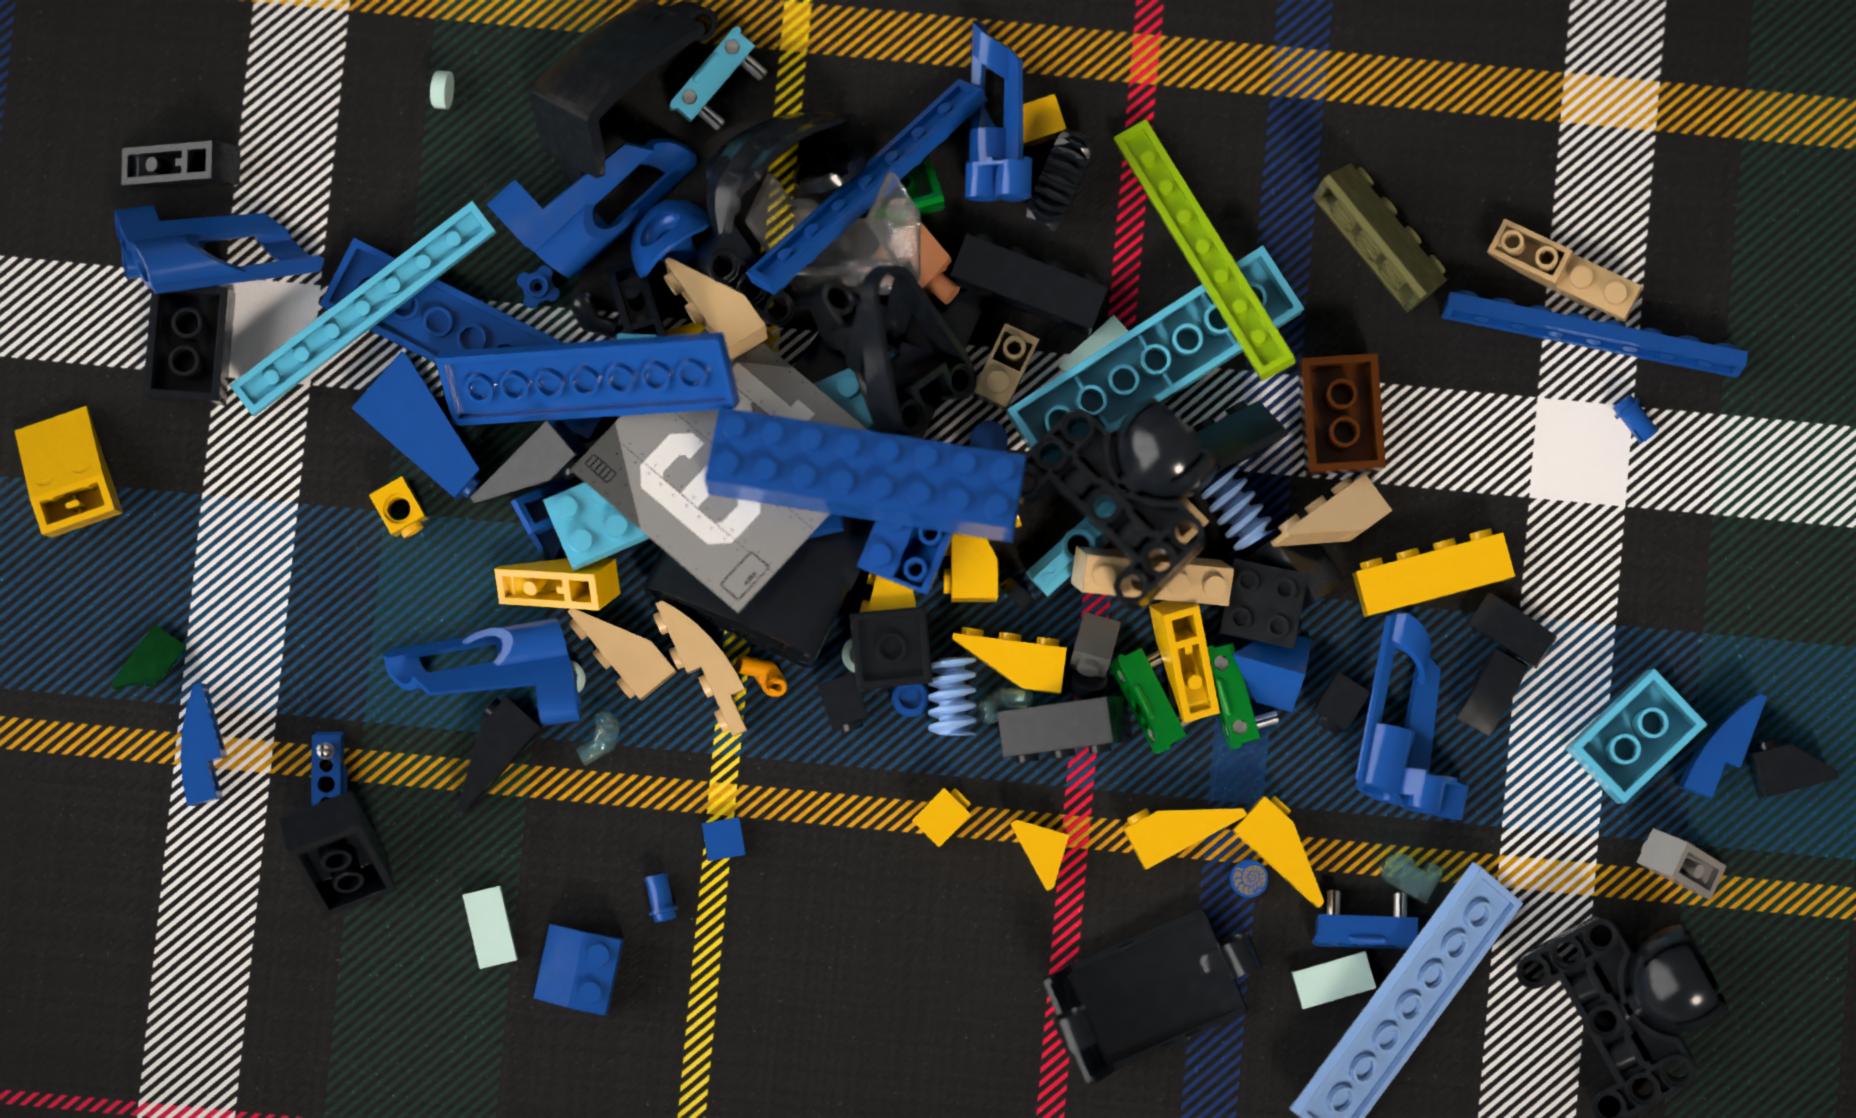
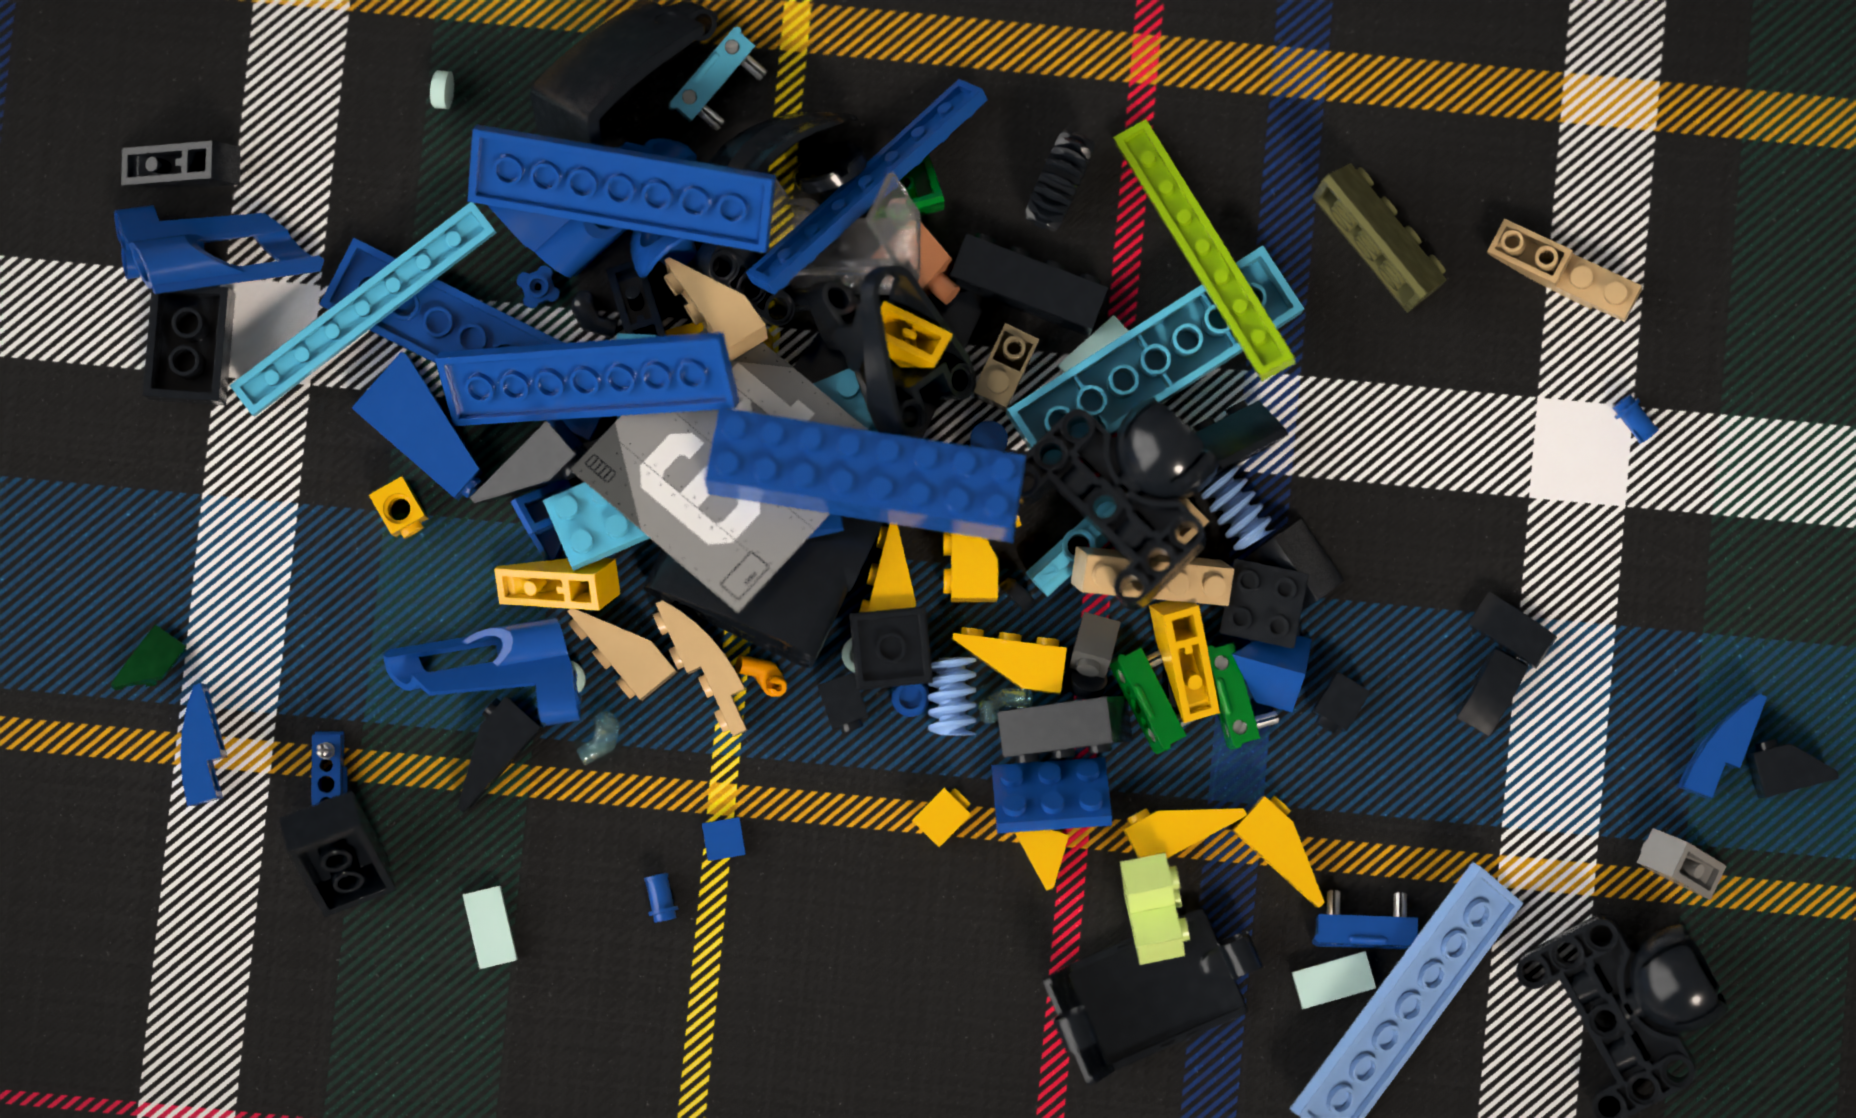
(66, 473): yellow slope -> none
(578, 969): blue slope -> none
(621, 188): none -> blue plate
(905, 555): blue slope -> none
(911, 339): none -> yellow slope
(996, 153): blue panel -> none
(1041, 121): yellow brick -> none
(1051, 795): none -> blue plate
(1151, 904): none -> yellowish green brick
(1248, 878): tile -> none
(1339, 519): tan slope -> none
(1341, 414): reddish brown brick -> none
(1398, 759): blue panel -> none
(1403, 874): clear light blue leg -> none
(1433, 574): yellow brick -> none
(1607, 336): blue plate -> none
(1635, 736): medium azure brick -> none

